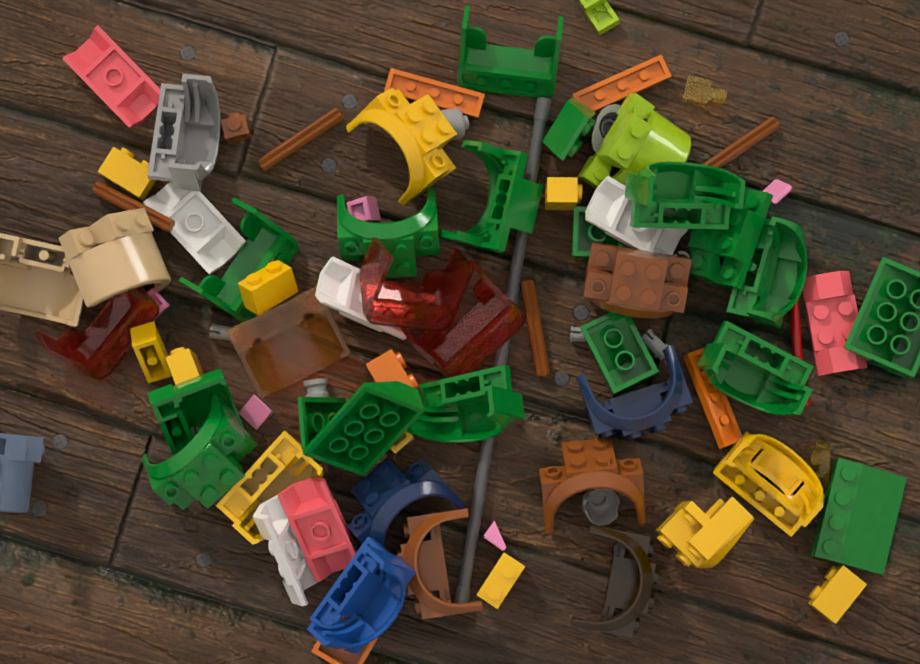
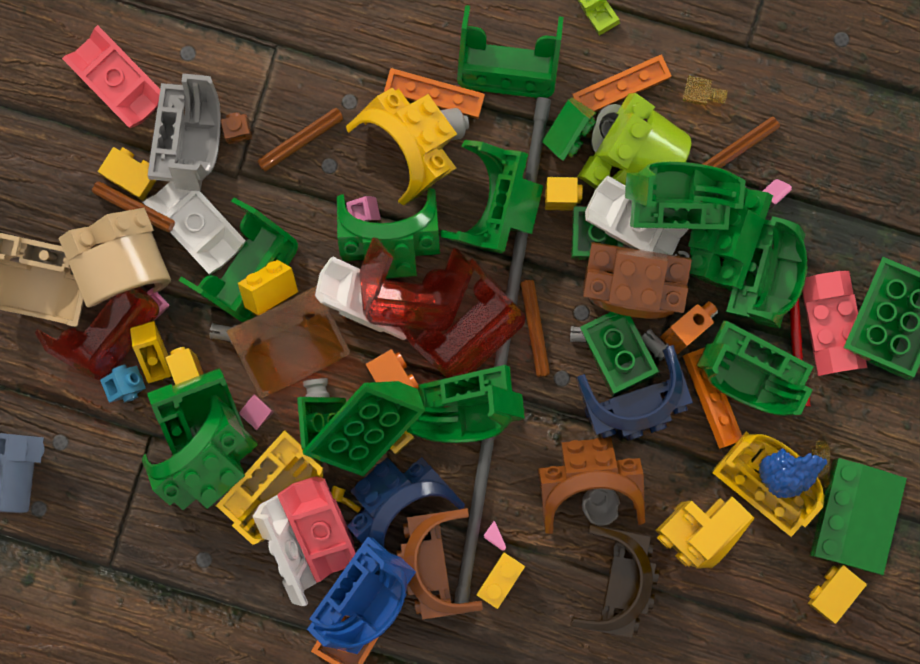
(123, 384): none -> dark azure brick
(338, 494): none -> yellow hand
(690, 326): none -> orange torso
(790, 475): none -> blue piece

